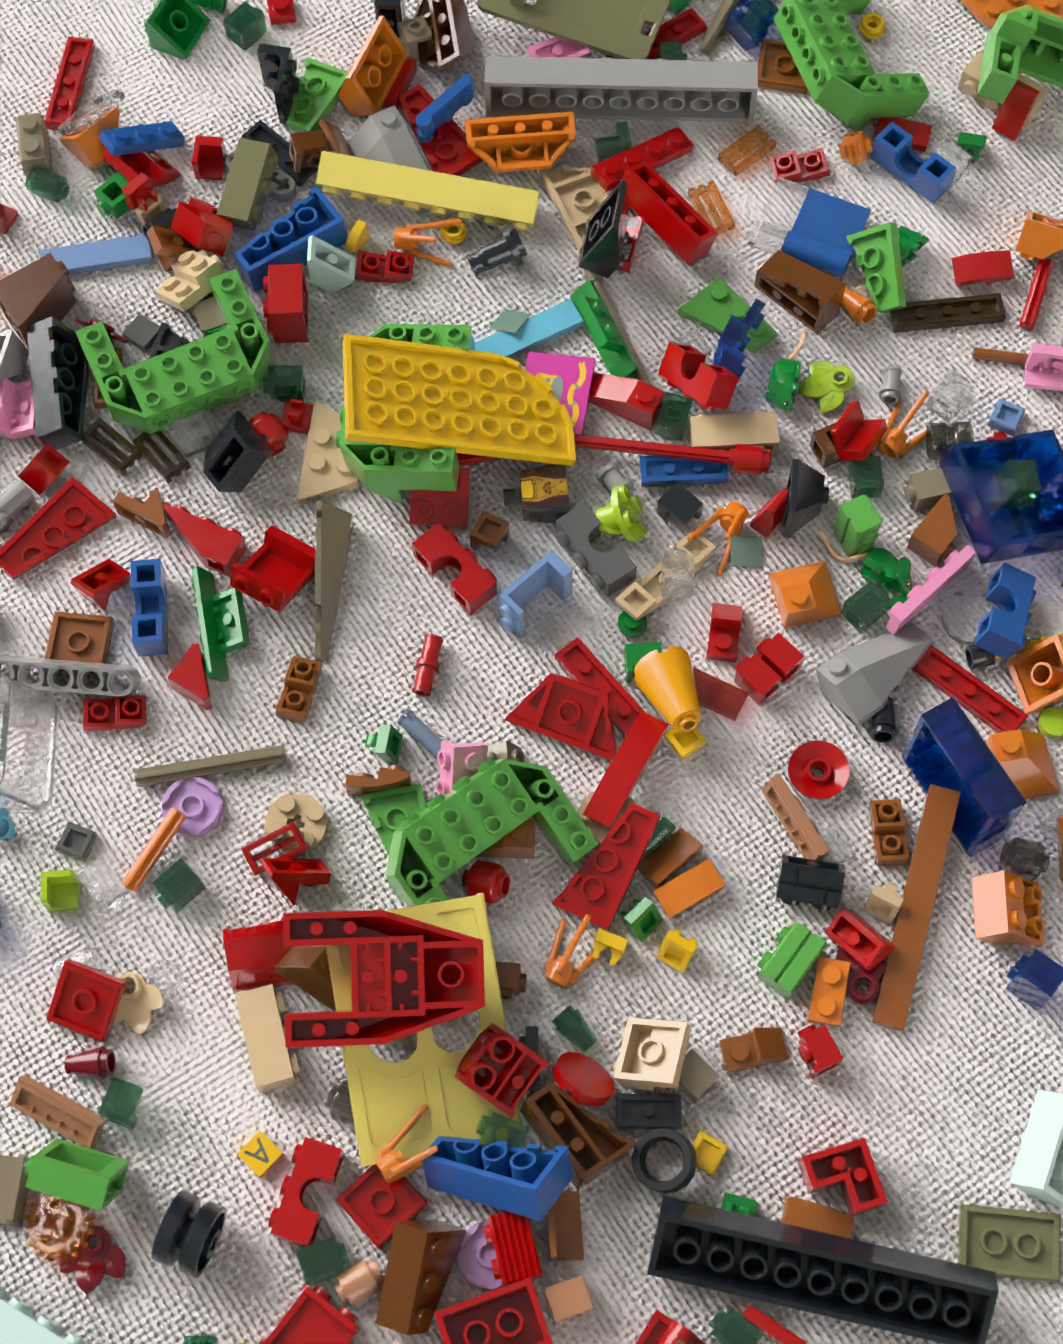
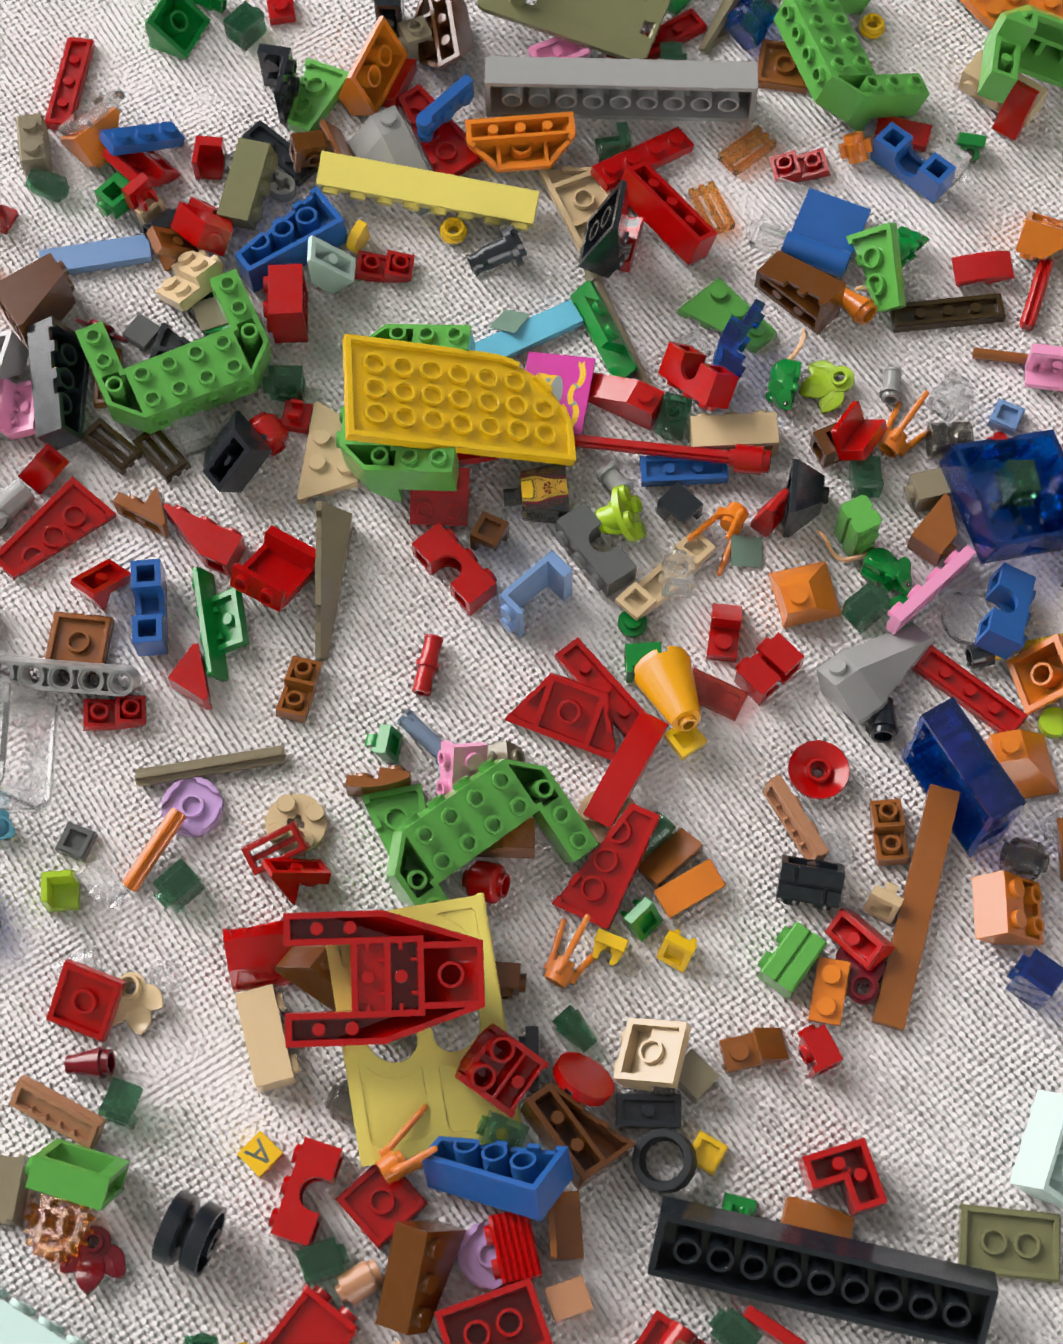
(410, 238): orange plant -> none

